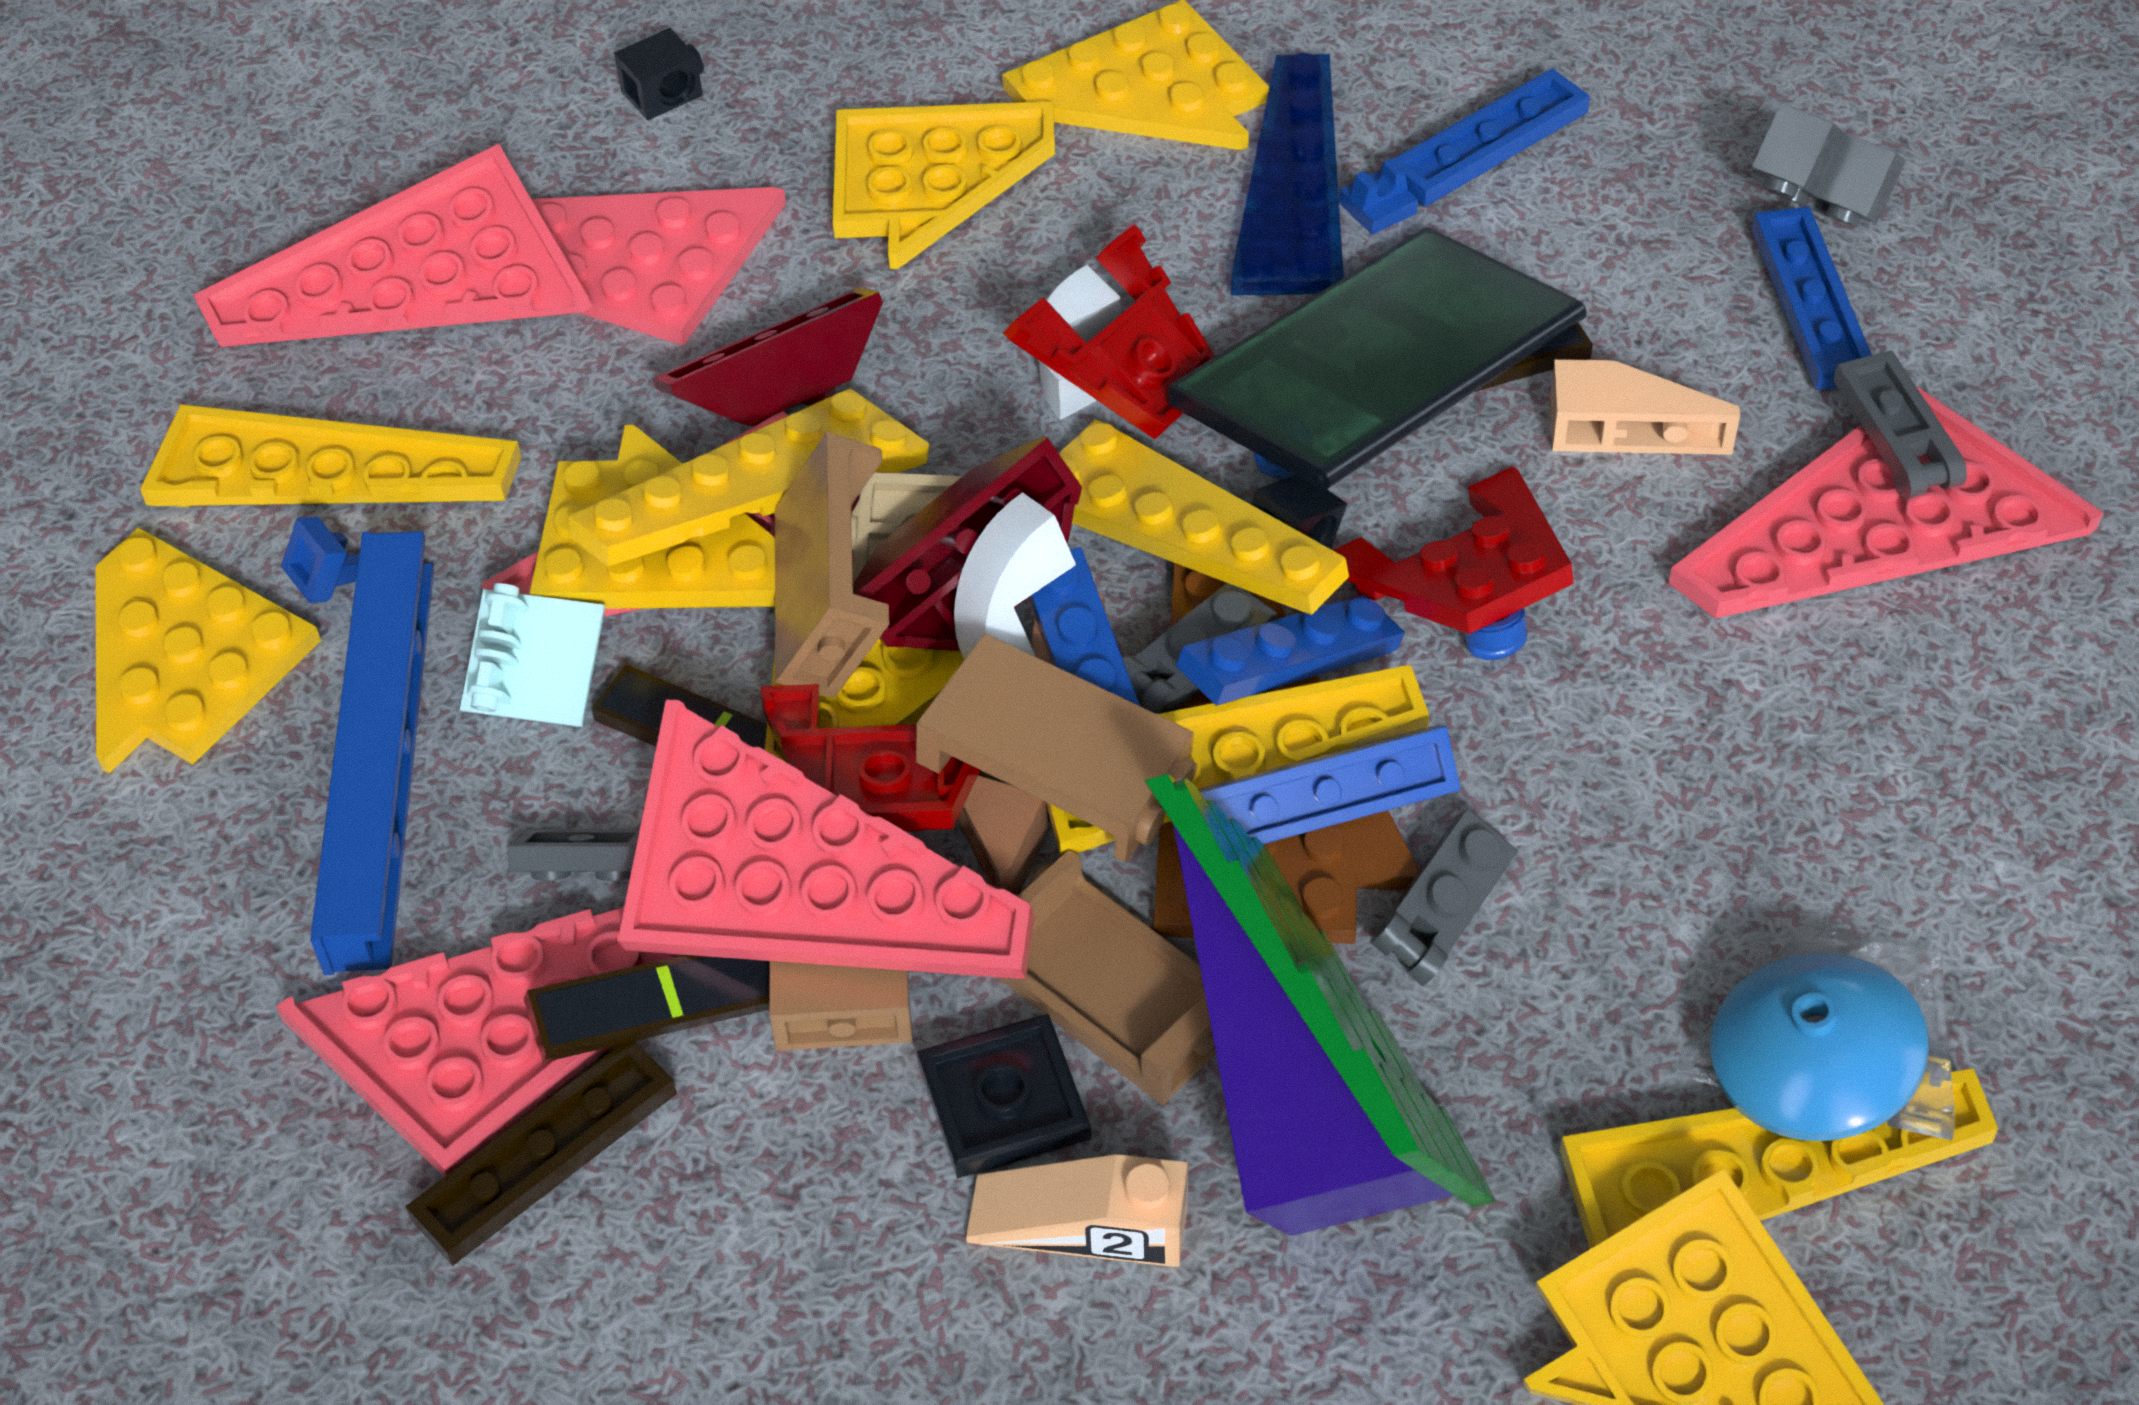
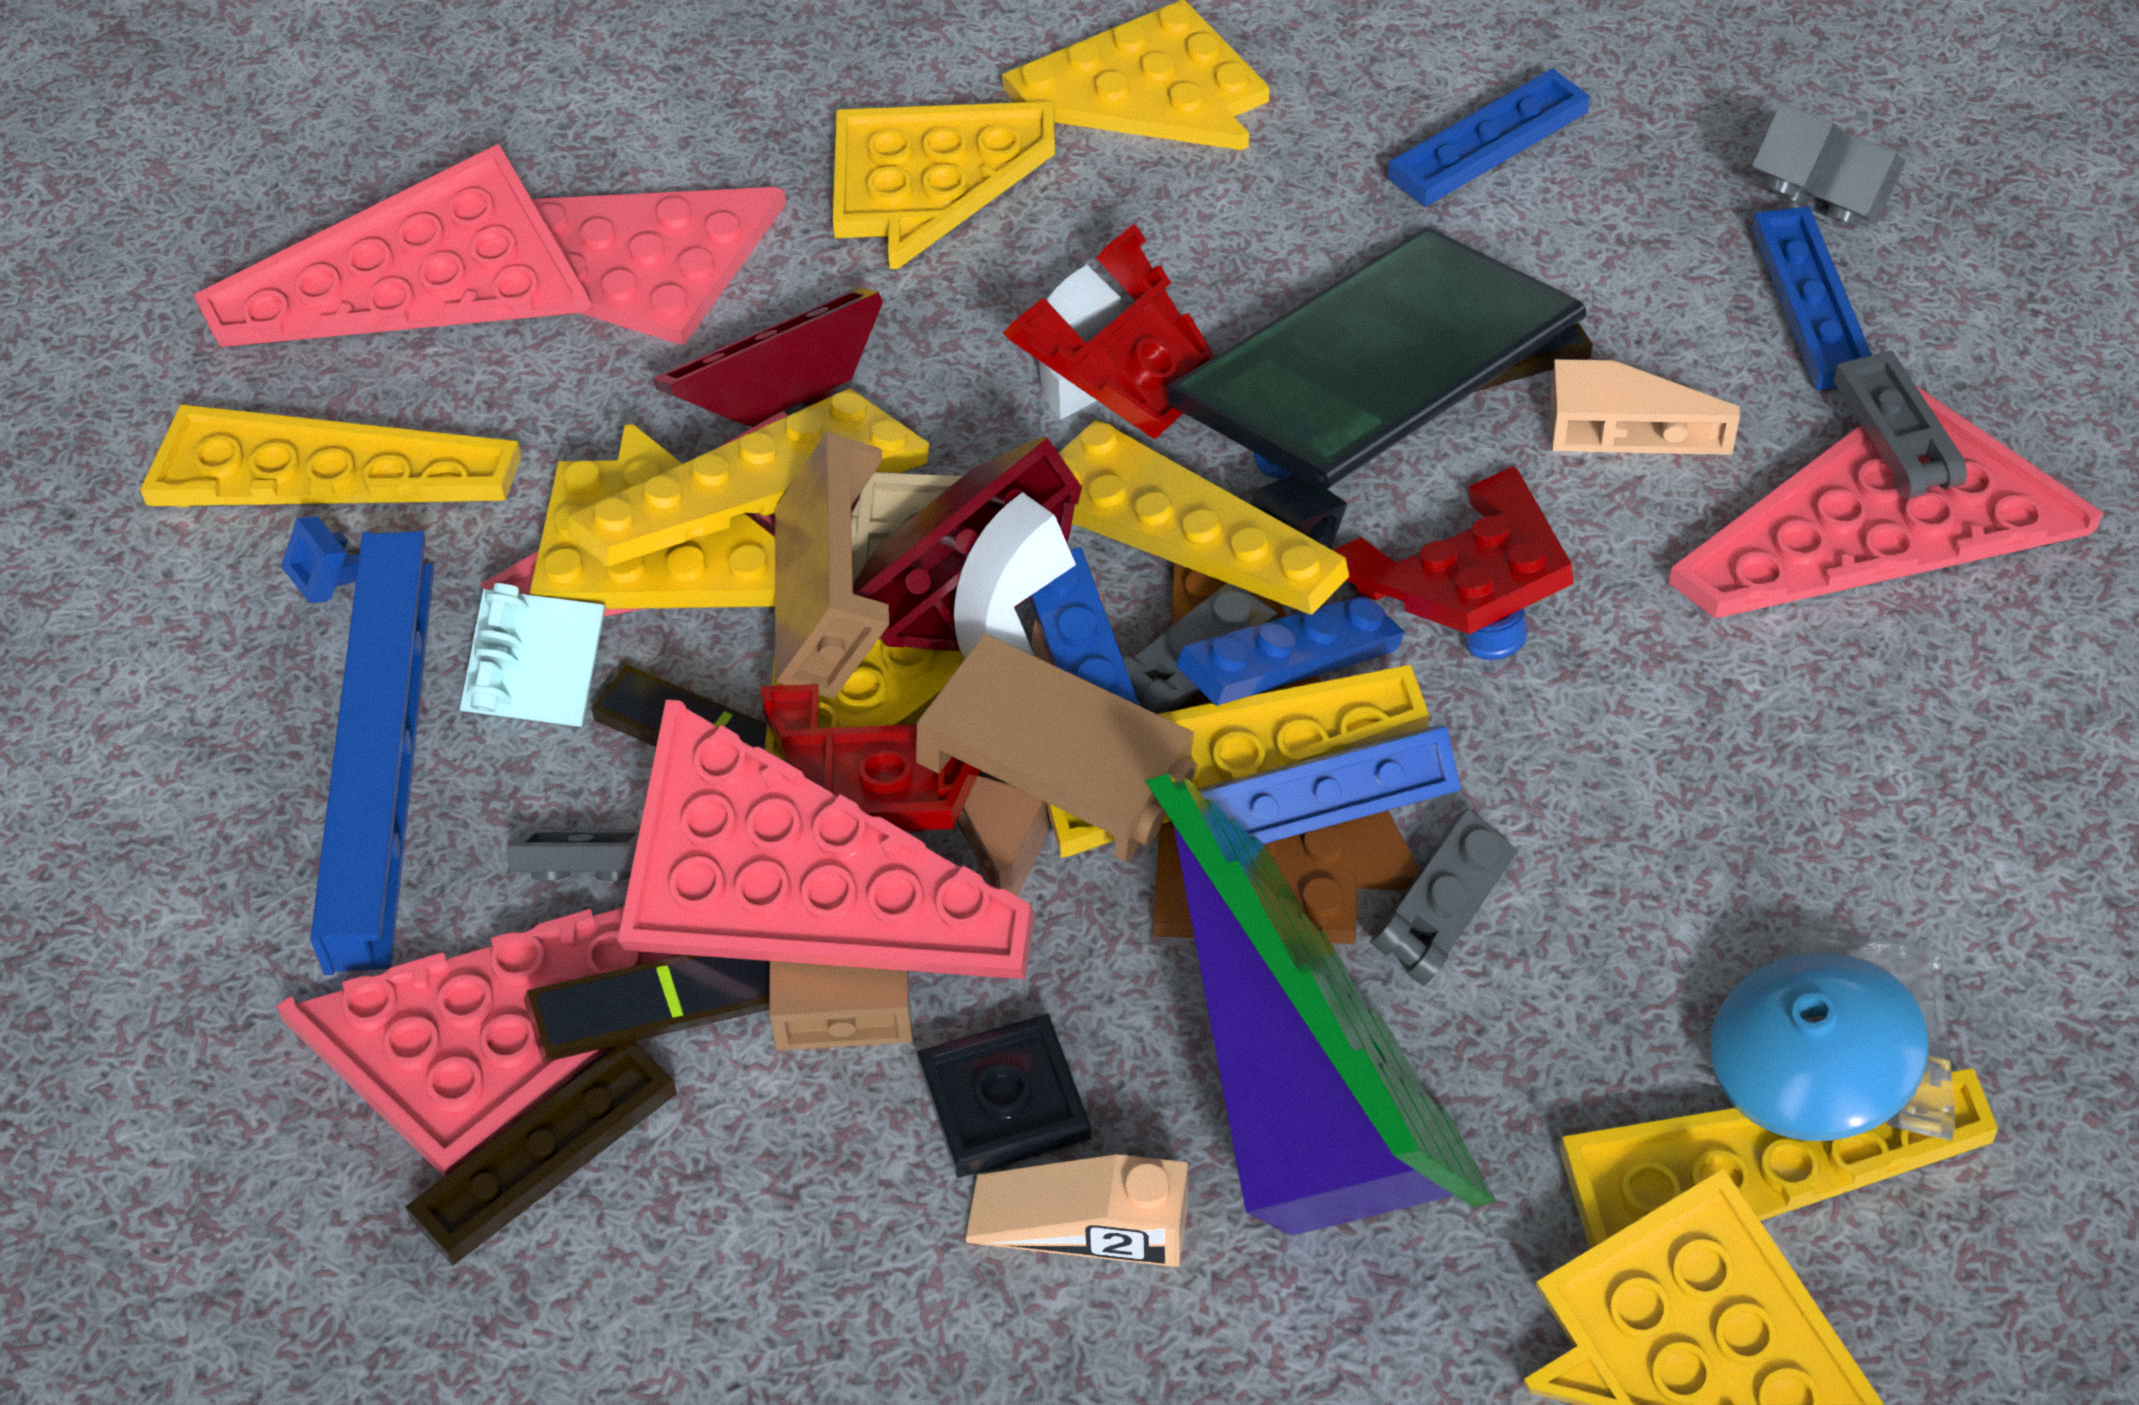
(182, 650): yellow wing -> none
(659, 73): black brick -> none
(1114, 982): medium nougat panel -> none
(1292, 204): clear blue wing -> none
(1379, 198): blue tile -> none

